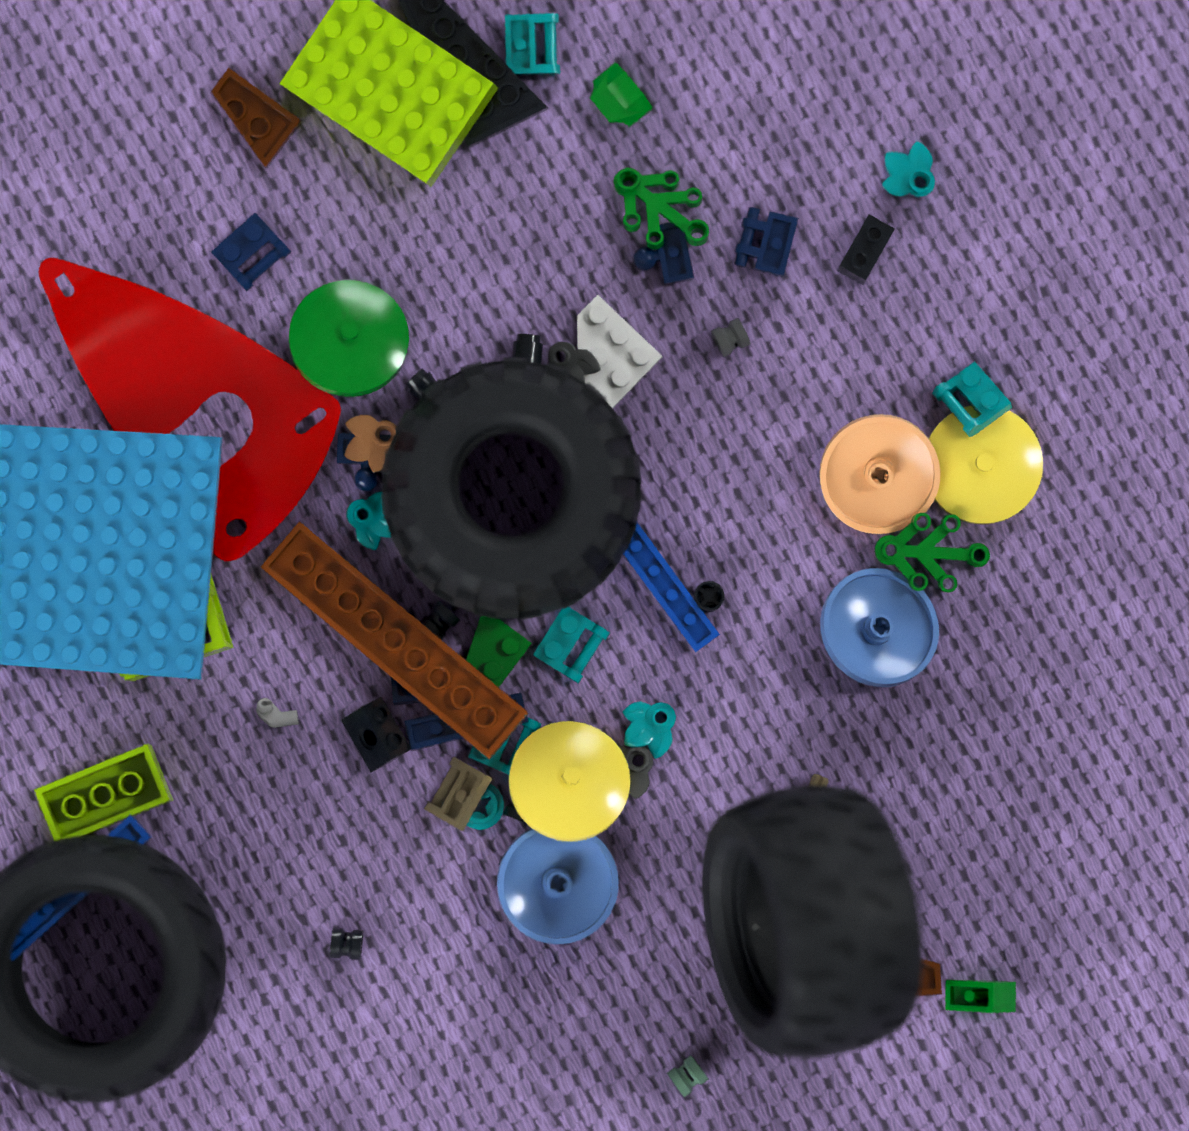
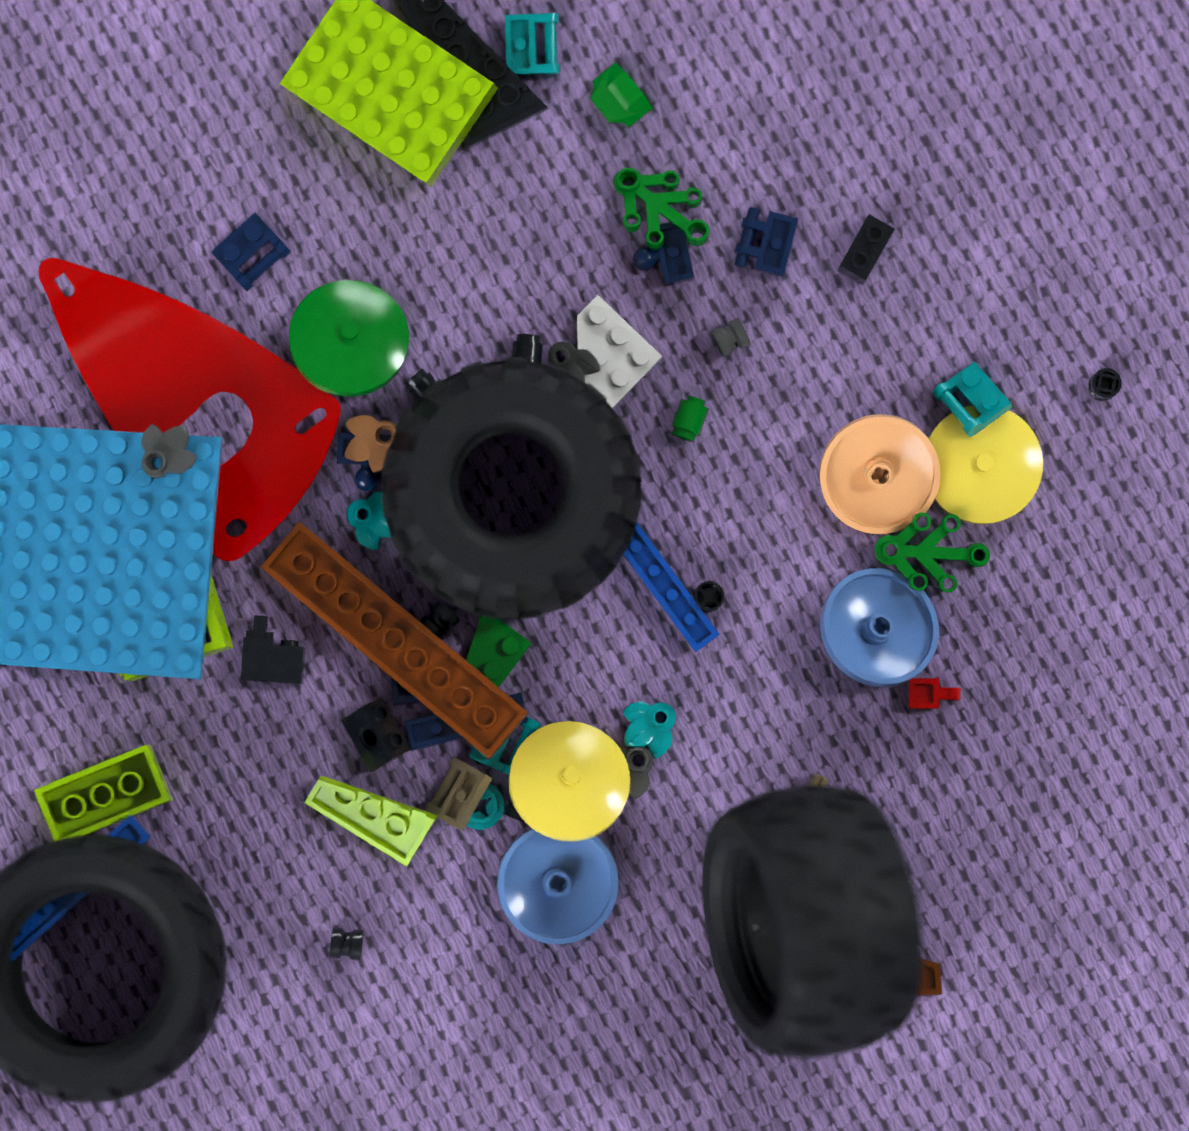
(170, 448): none -> dark grey plate
(256, 116): reddish brown wing -> none
(270, 662): none -> black hinge
(273, 716): light grey arm -> none
(374, 818): none -> lime wing
(563, 637): teal plate -> none
(682, 1080): sand green wheel -> none
(689, 418): none -> green brick
(906, 169): teal plate -> none
(926, 693): none -> red plate
(980, 996): green slope -> none
(1100, 387): none -> black wheel

